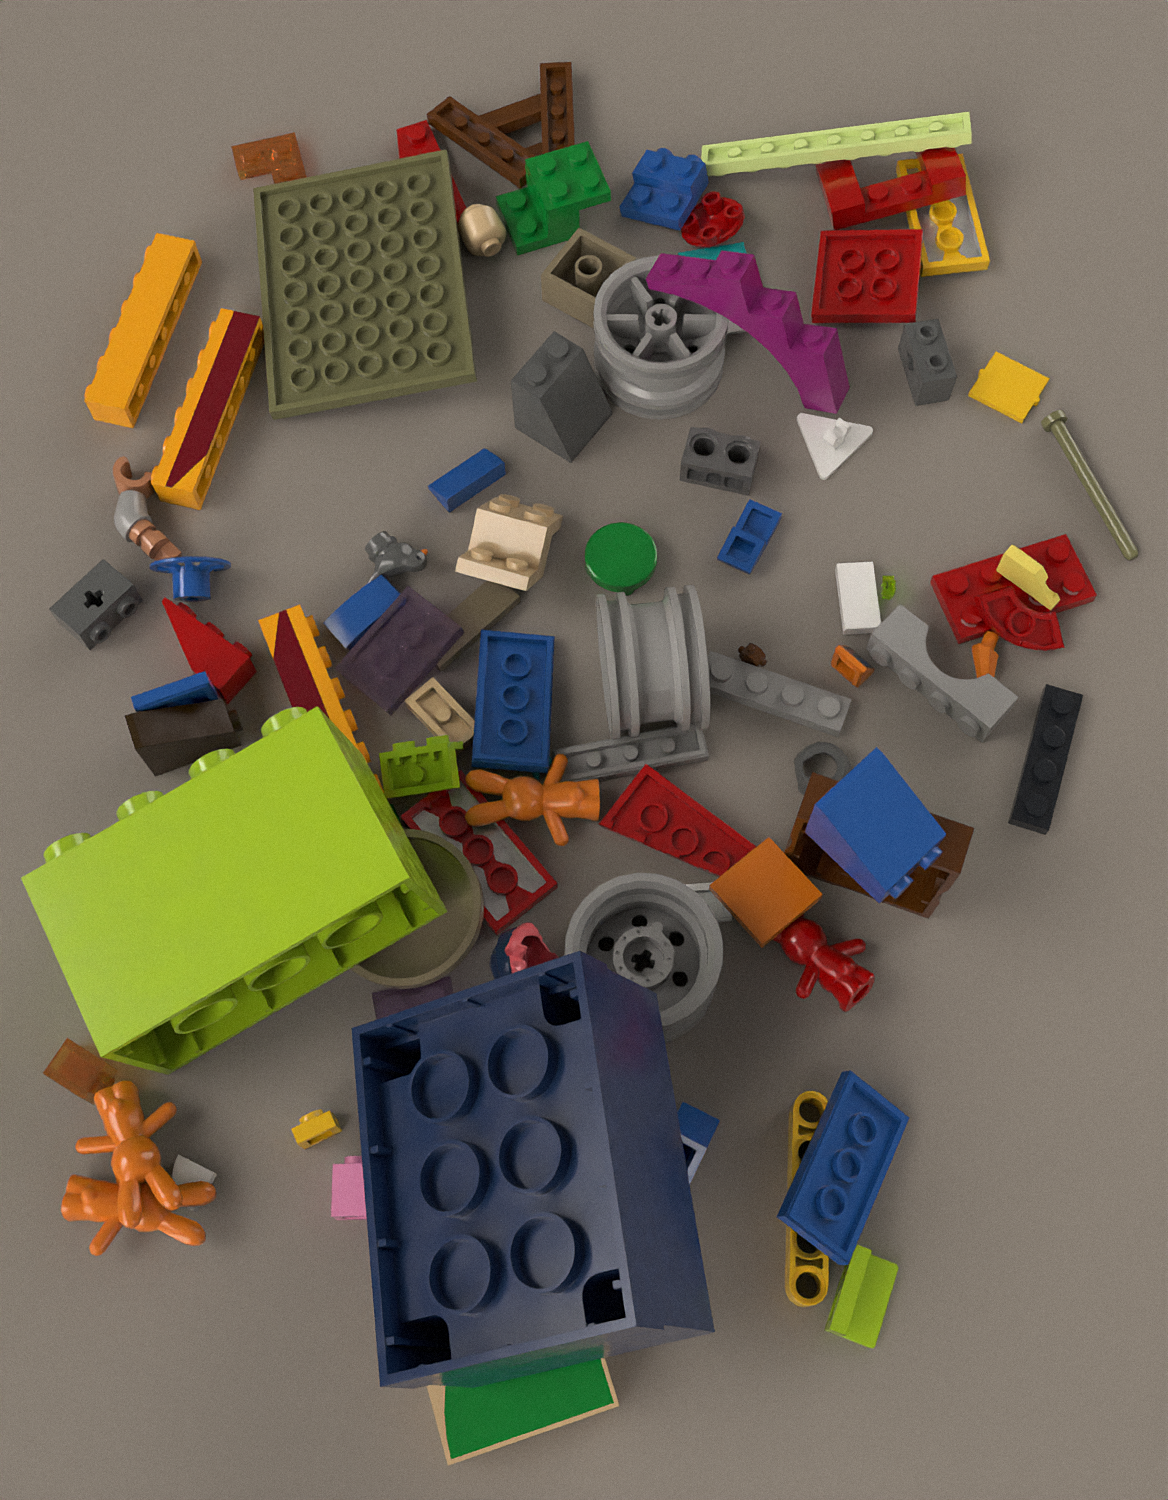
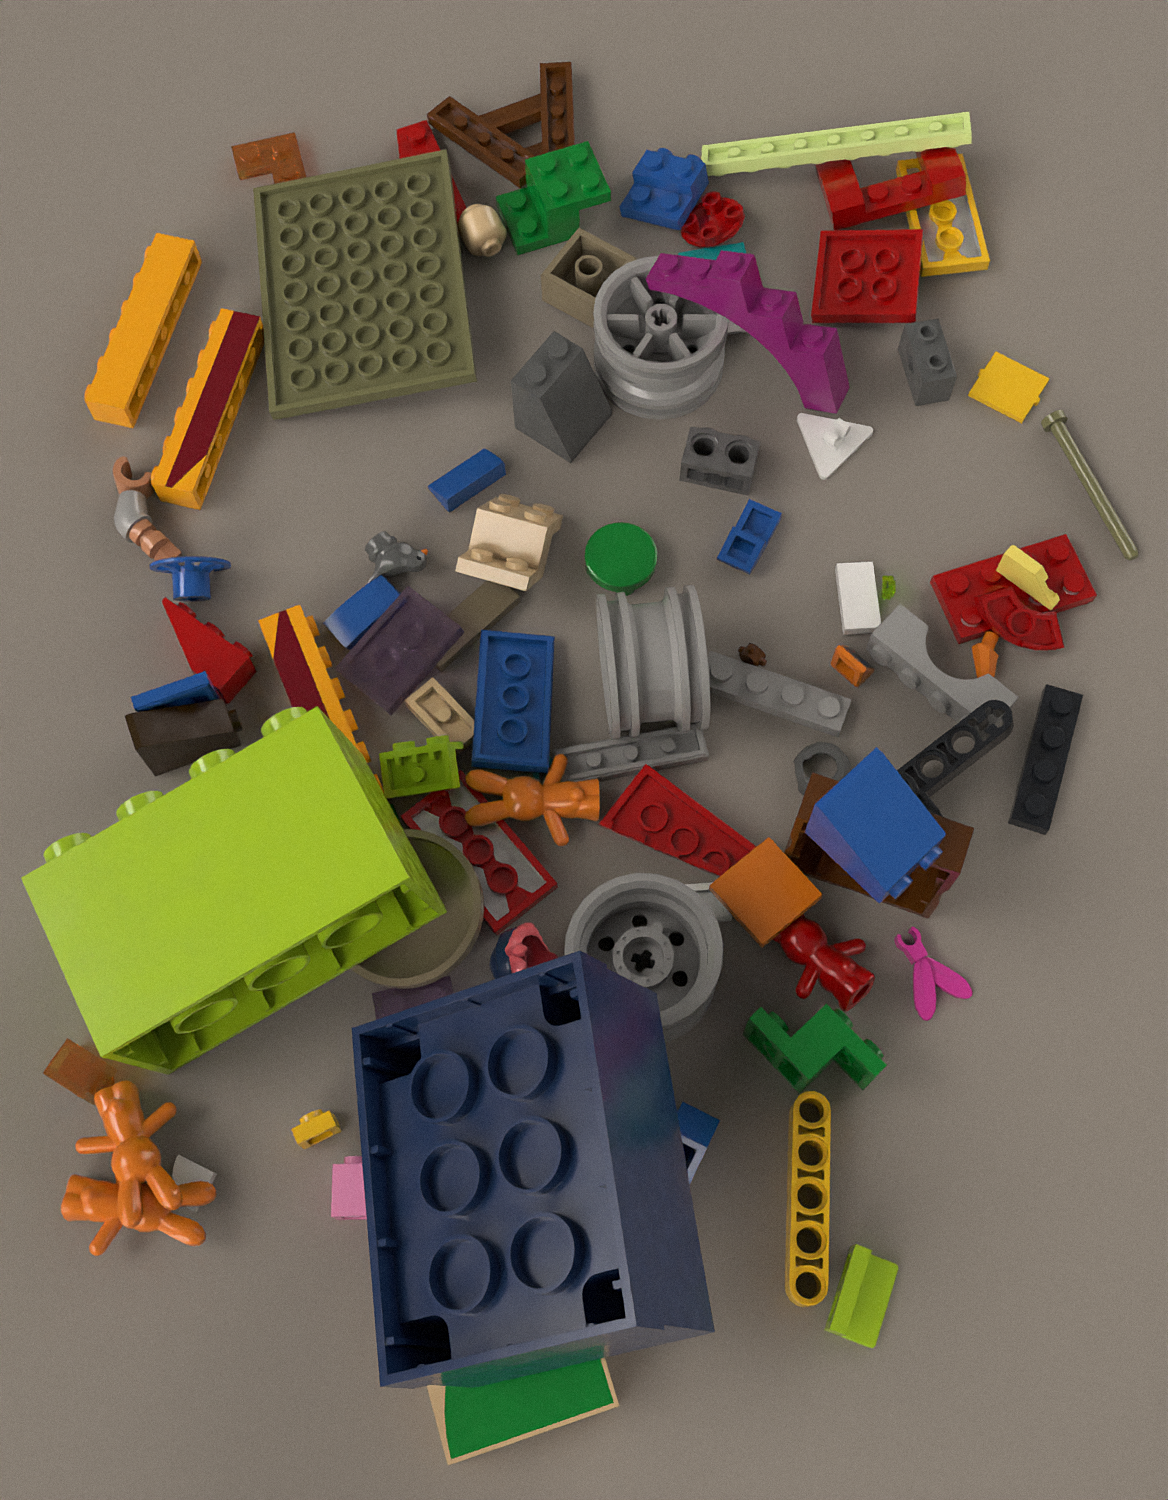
(96, 604): dark grey brick -> none
(814, 1047): none -> green bracket
(843, 1168): blue tile -> none
(929, 973): none -> dark pink piece
(955, 762): none -> black beam

